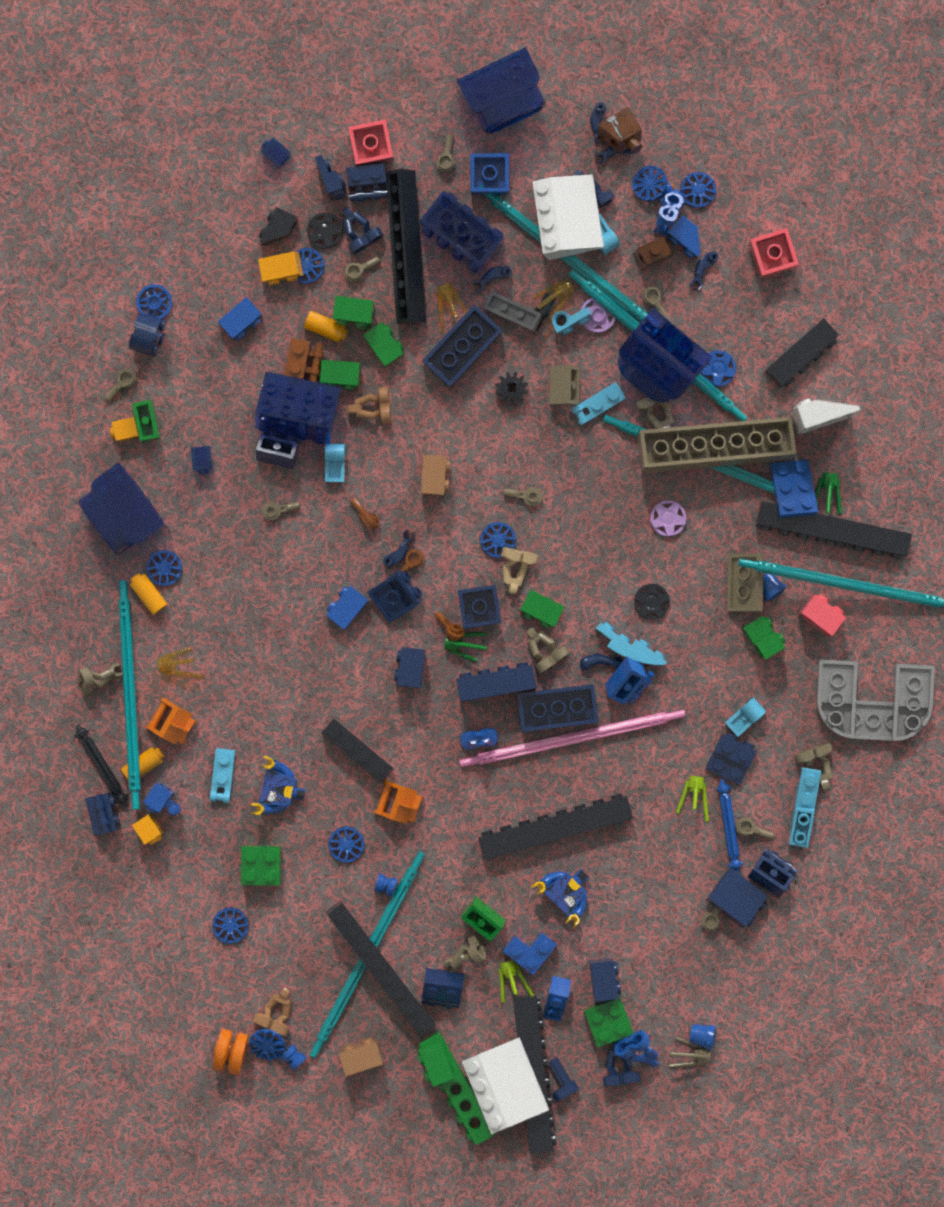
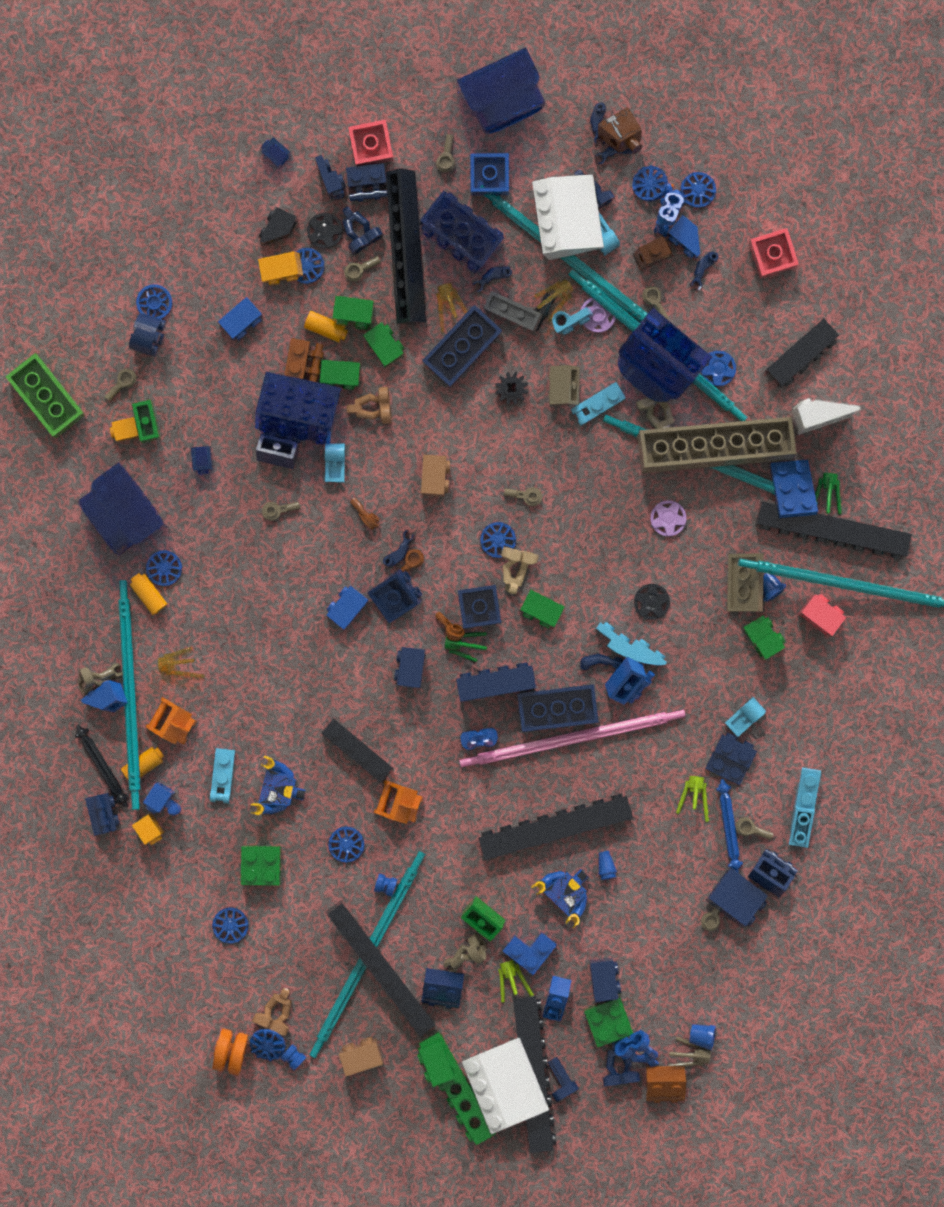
(45, 395): none -> bright green brick
(106, 697): none -> blue slope
(545, 662): dark tan piece -> none
(606, 866): none -> blue cone
(665, 1083): none -> dark orange brick
(819, 751): dark tan piece -> none
(874, 719): light grey plate -> none

